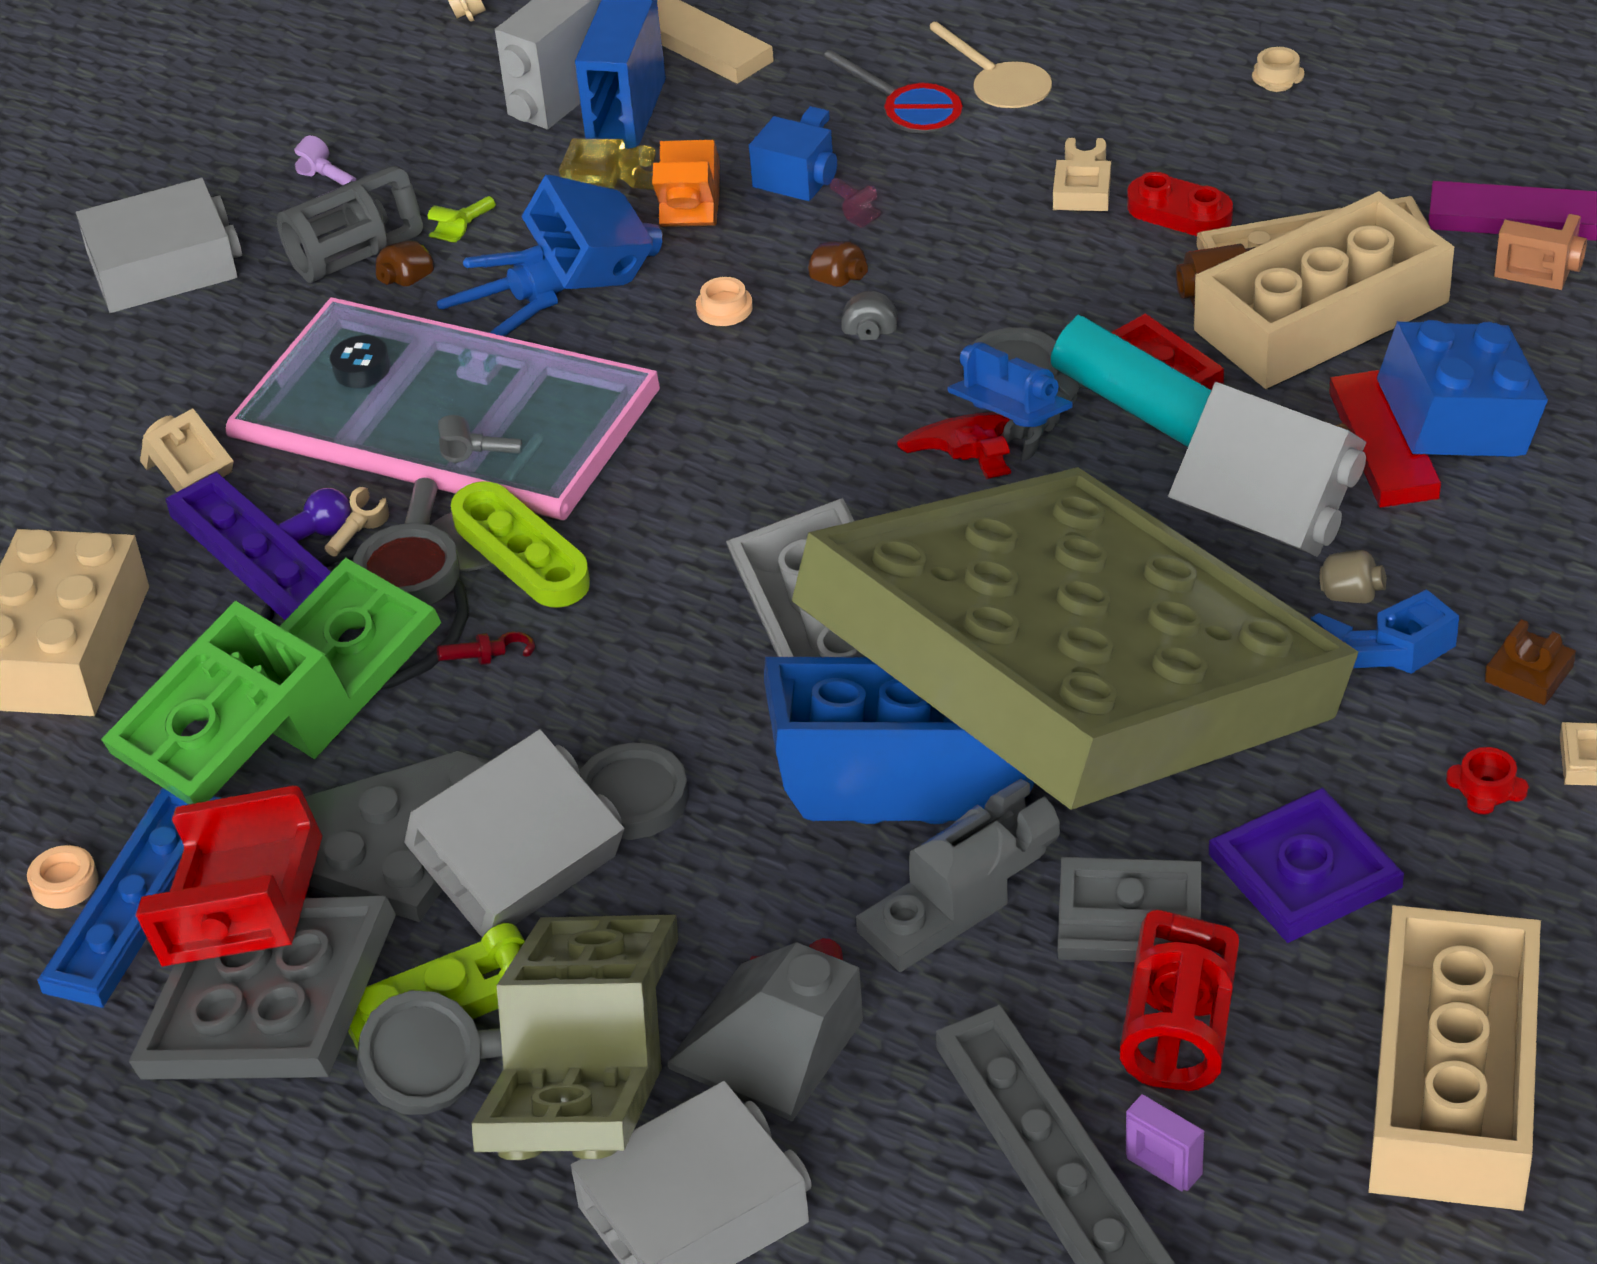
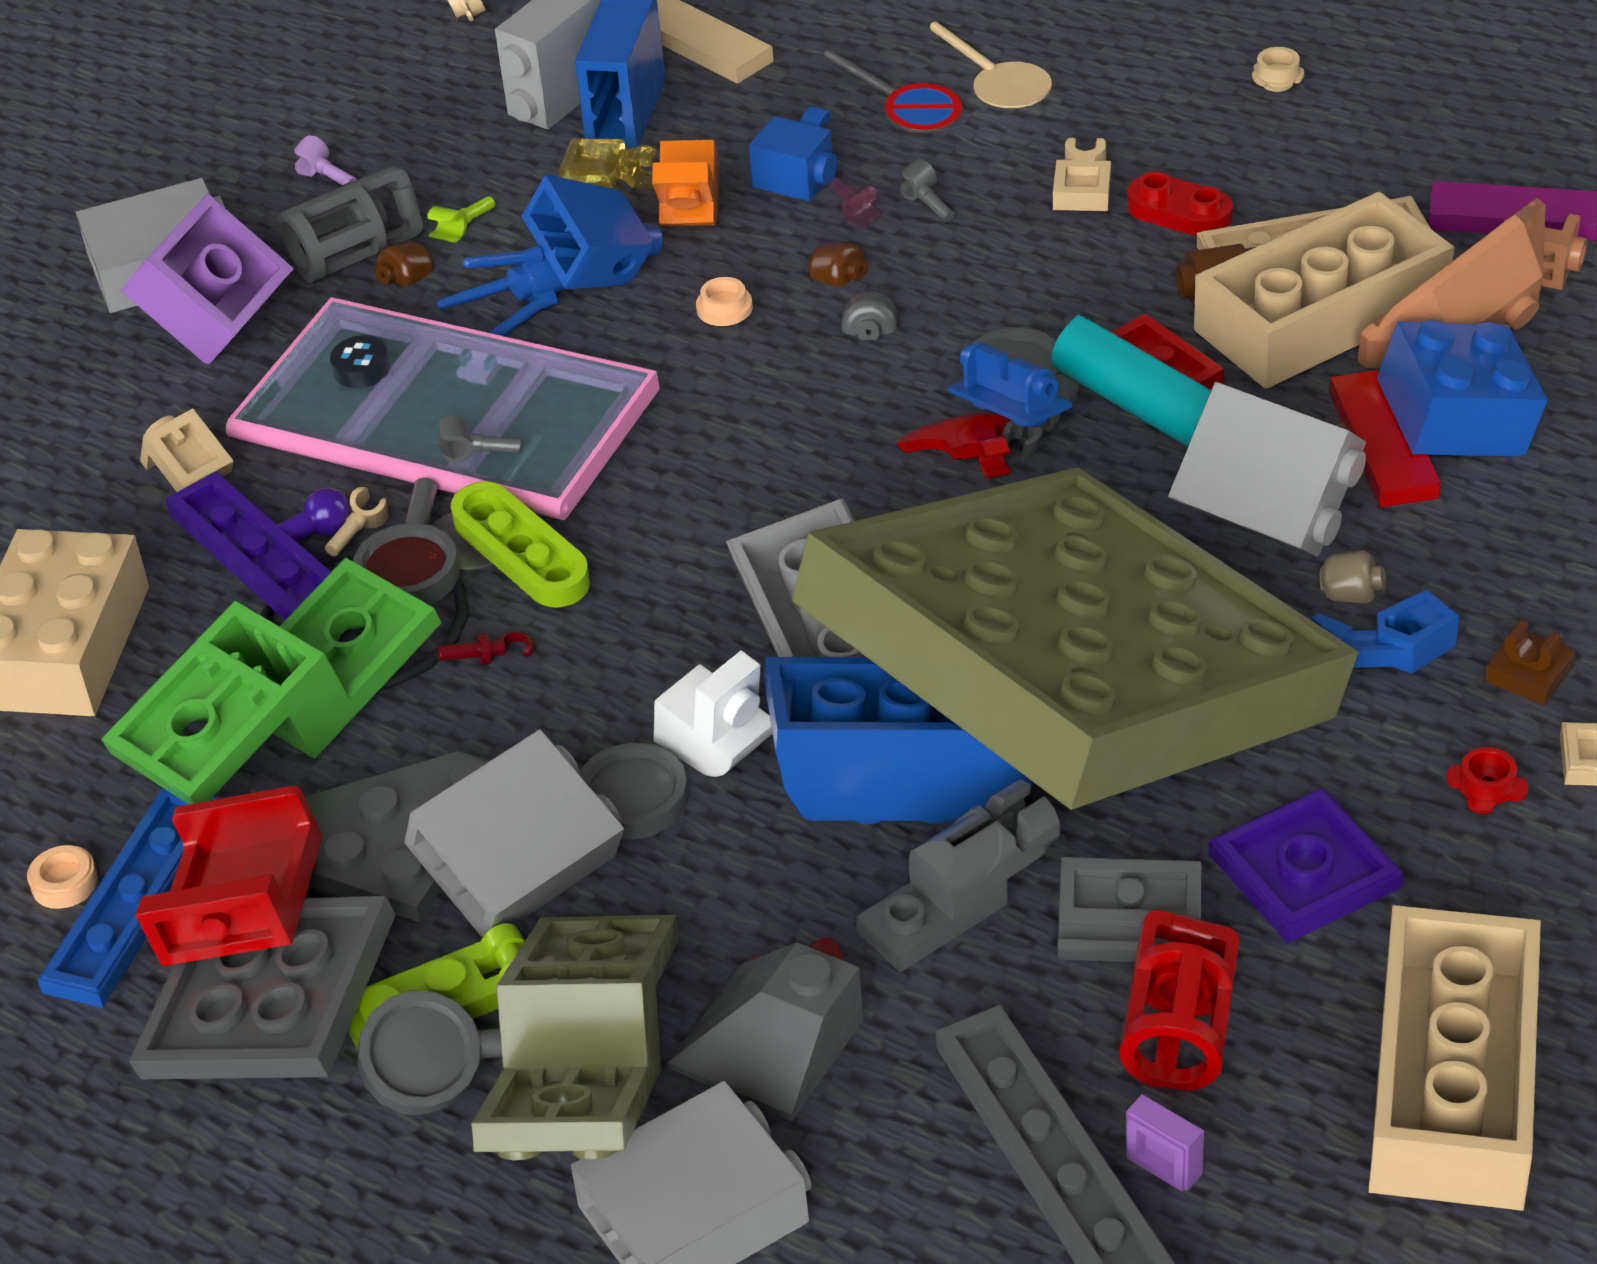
(206, 279): none -> medium lavender brick
(713, 716): none -> white brick
(919, 182): none -> dark grey hand
(1488, 283): none -> nougat wedge

